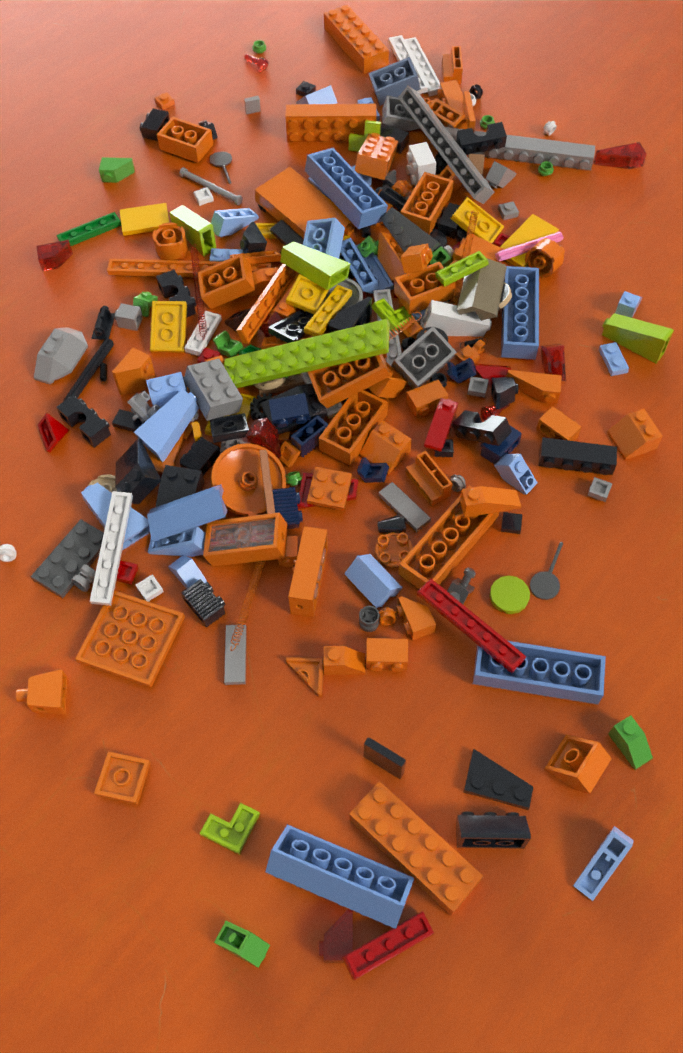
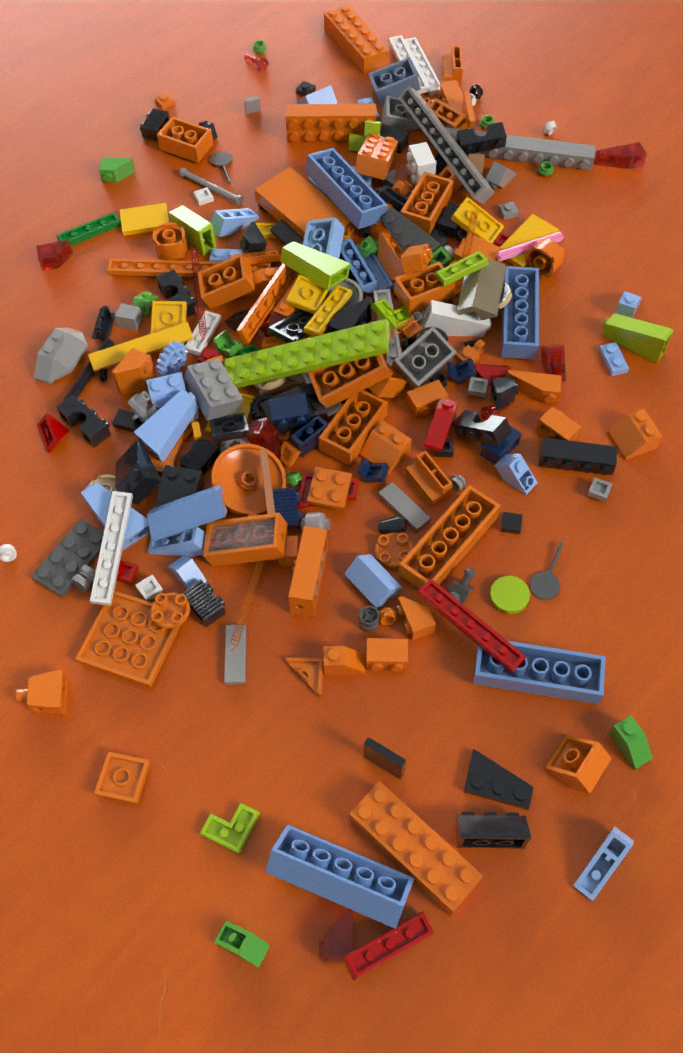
(147, 344): none -> yellow tile
(170, 610): none -> orange dish
(172, 358): none -> light blue gear
(315, 520): none -> light grey head
(488, 500): orange slope -> none

